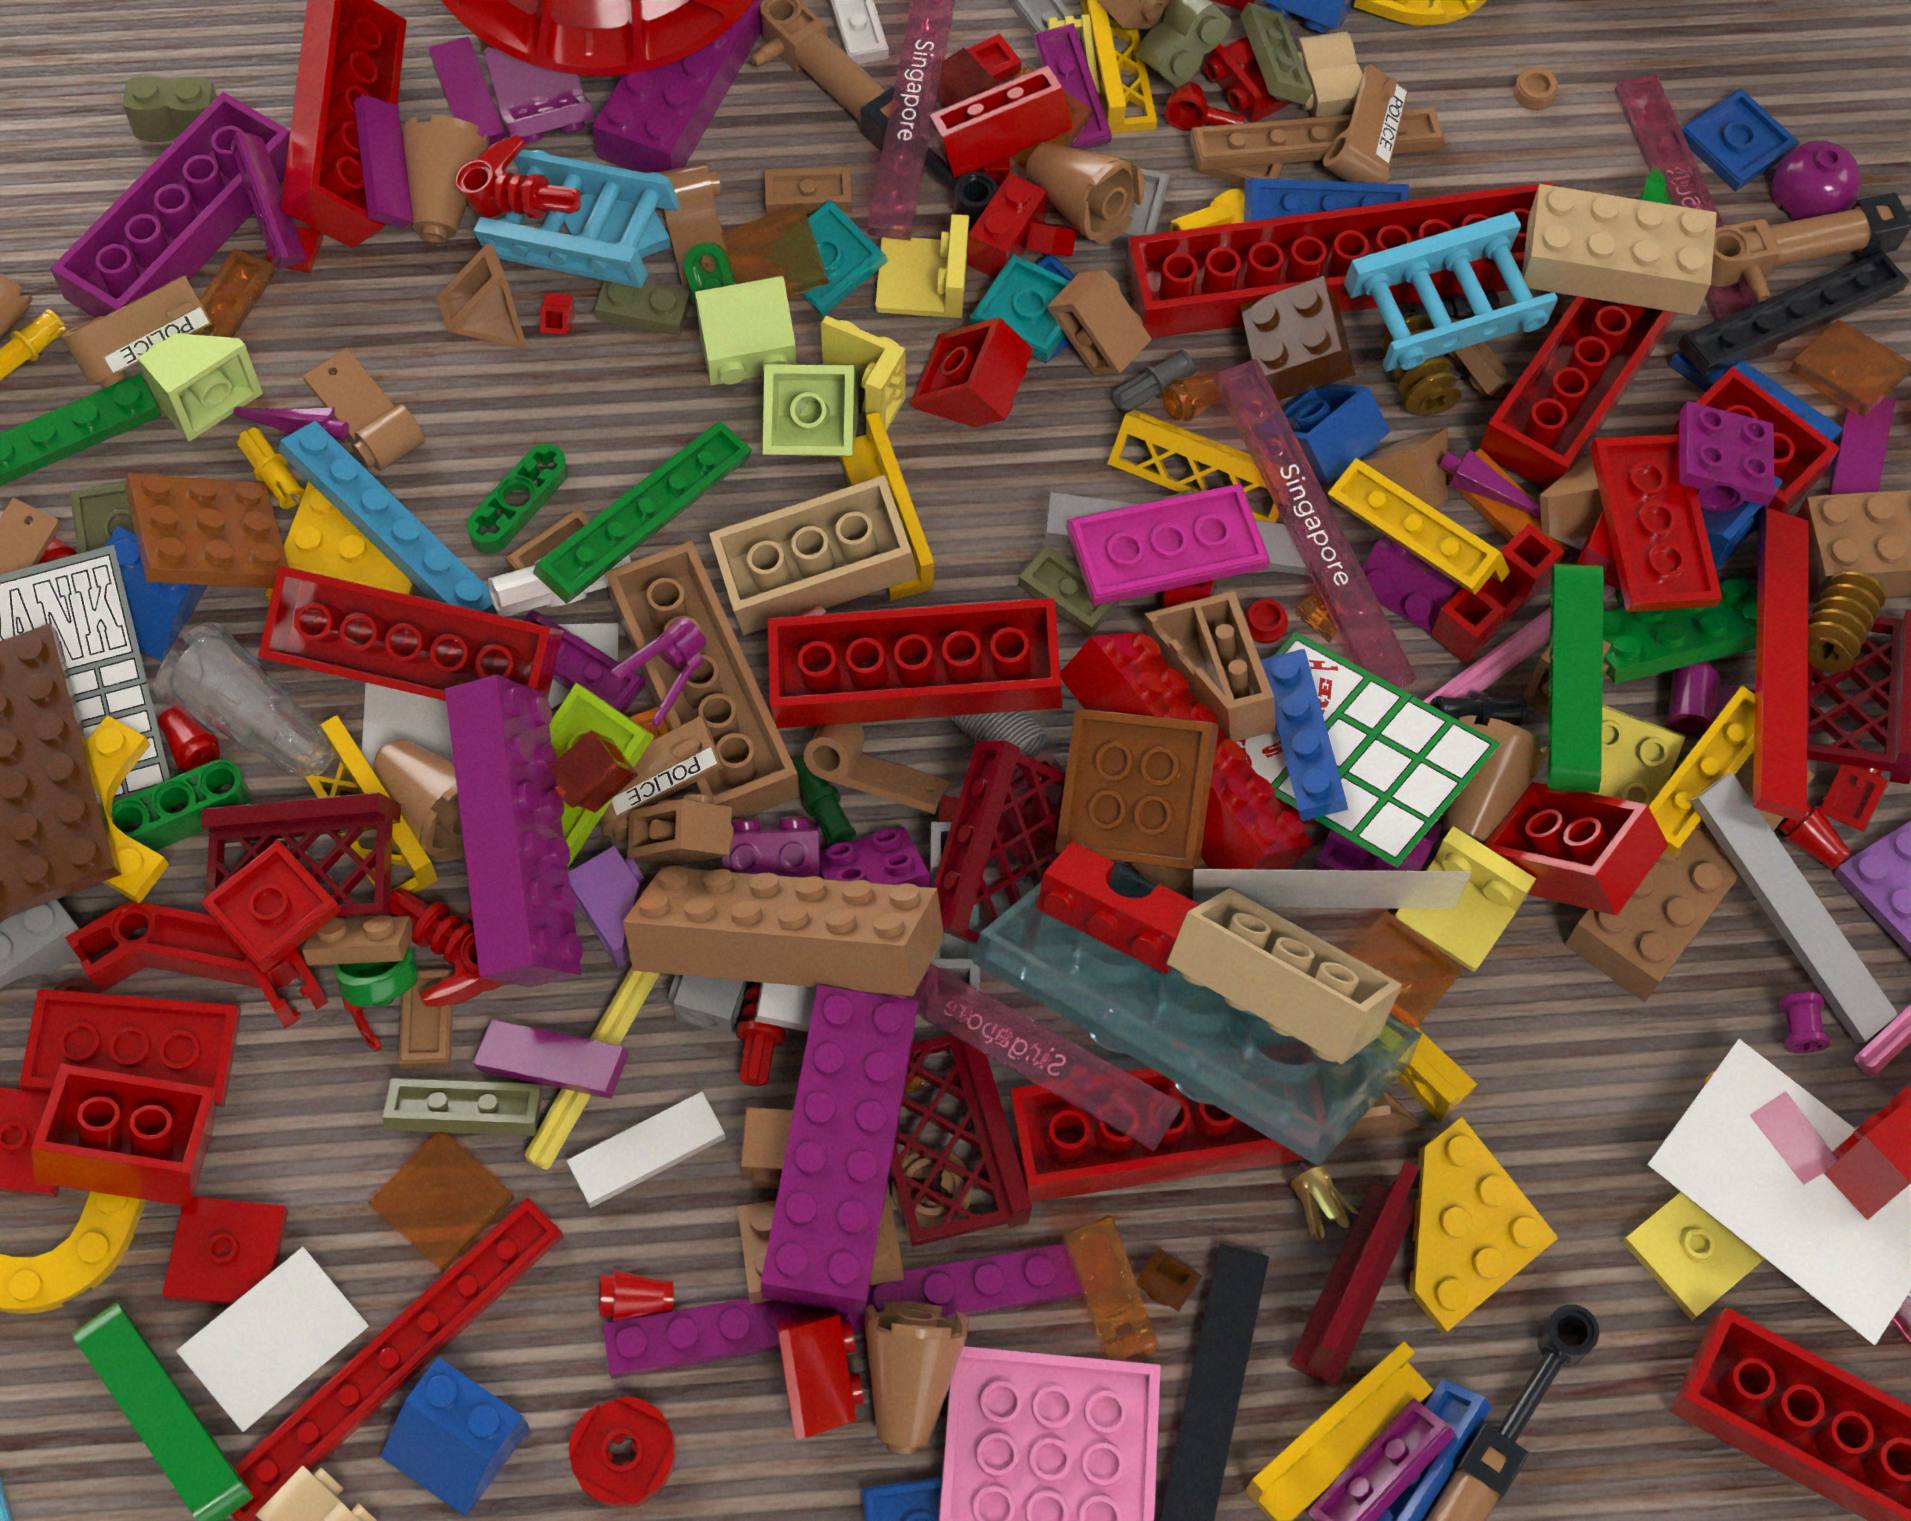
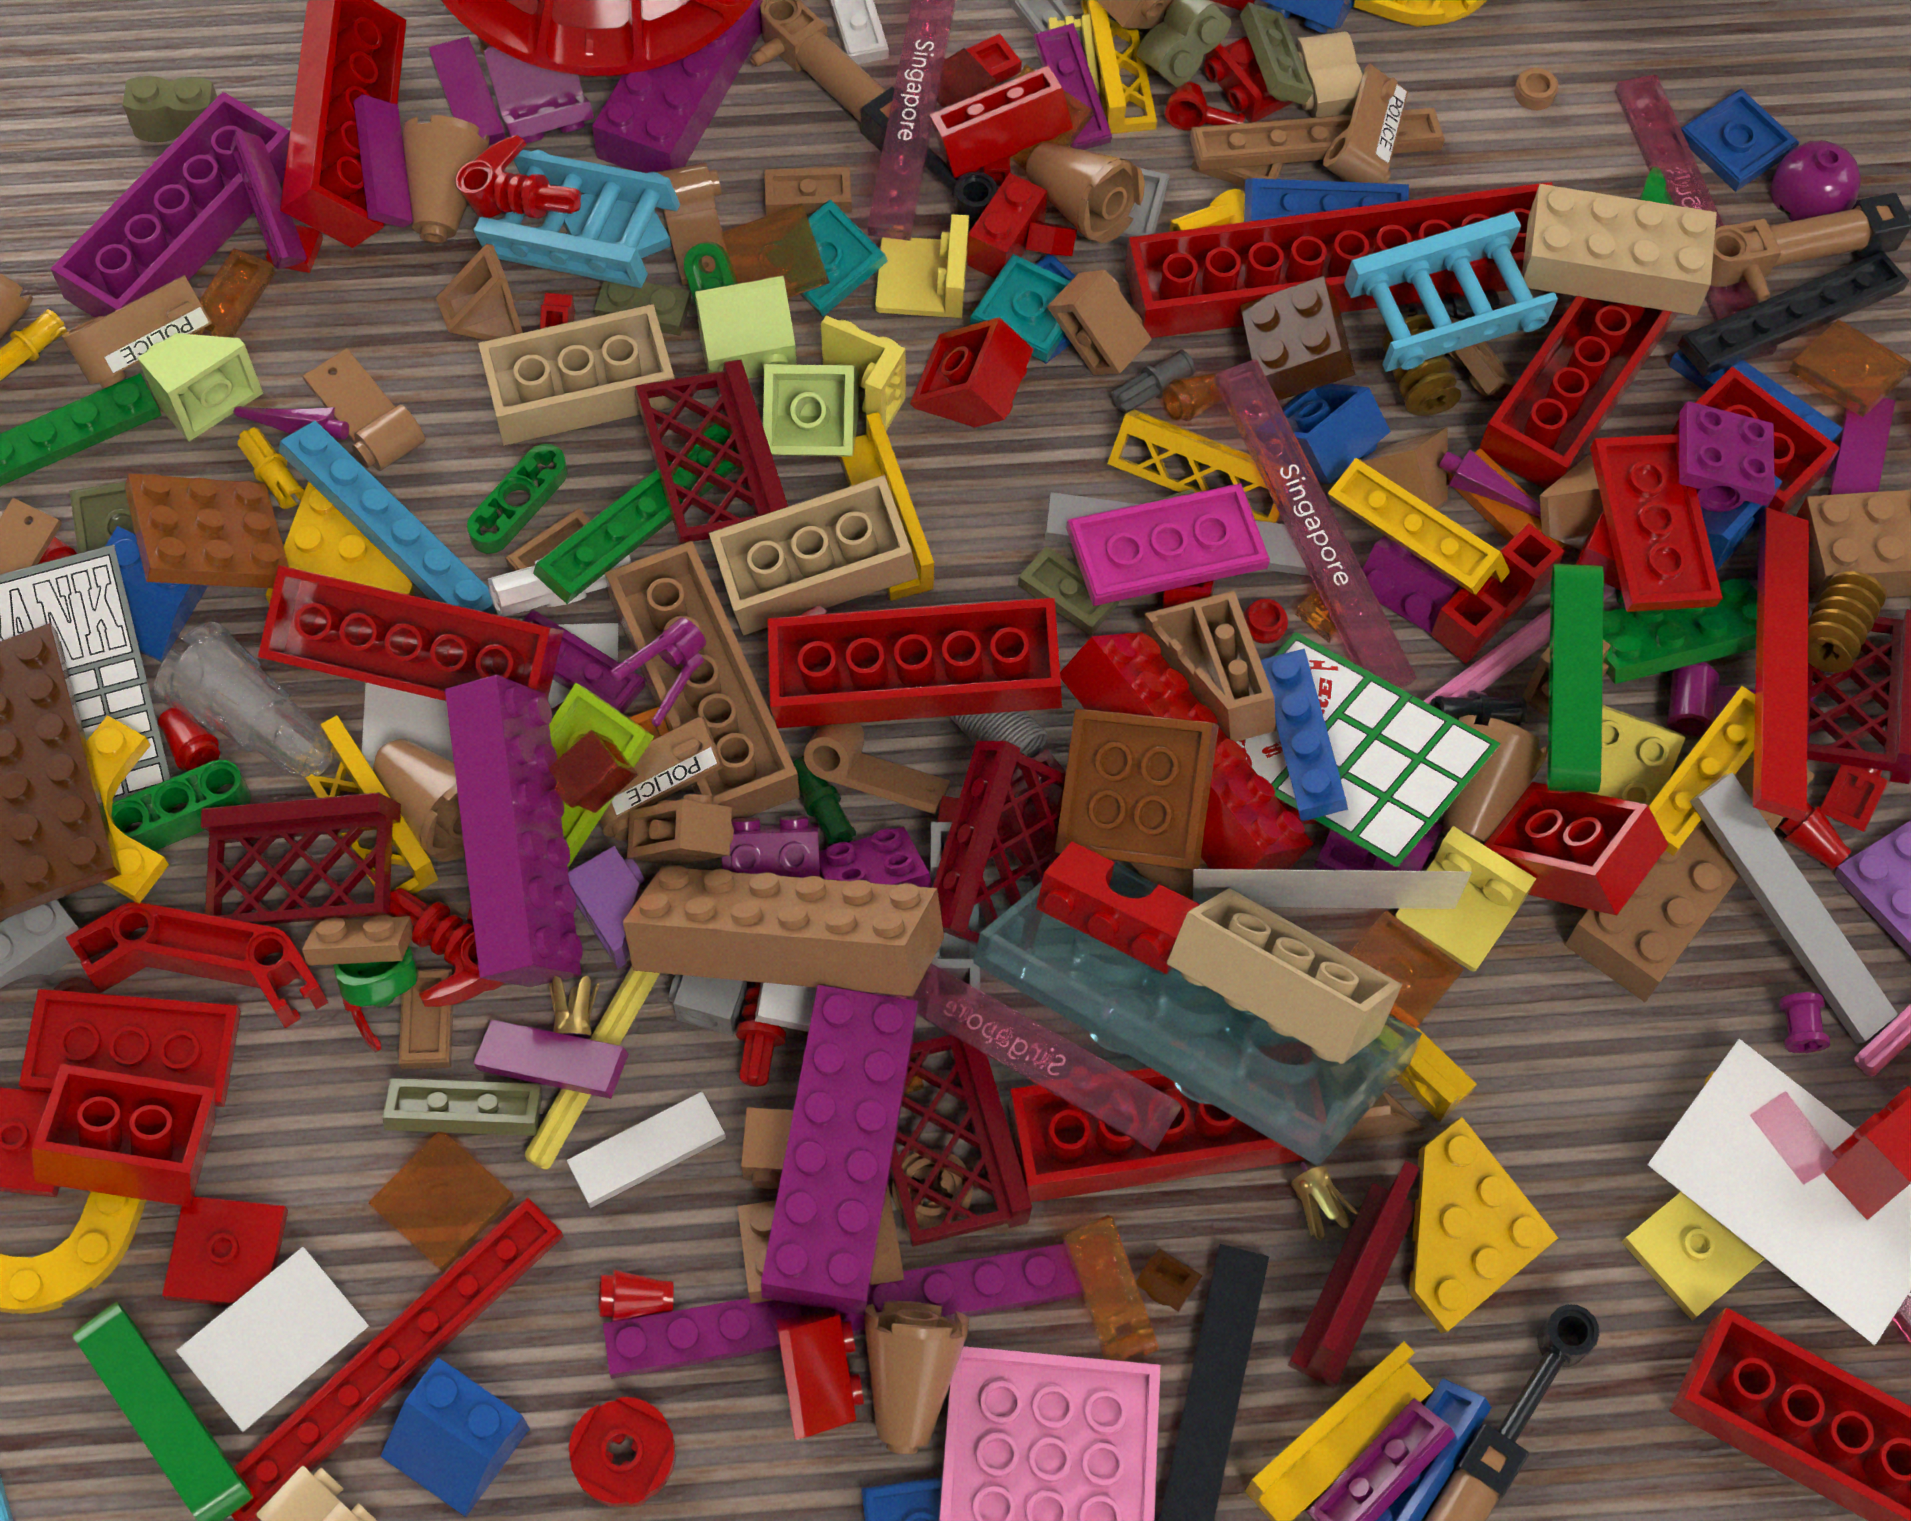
(270, 906): red tile -> none
(575, 373): none -> tan brick
(576, 1017): none -> pearl gold piece
(746, 435): none -> dark red fence

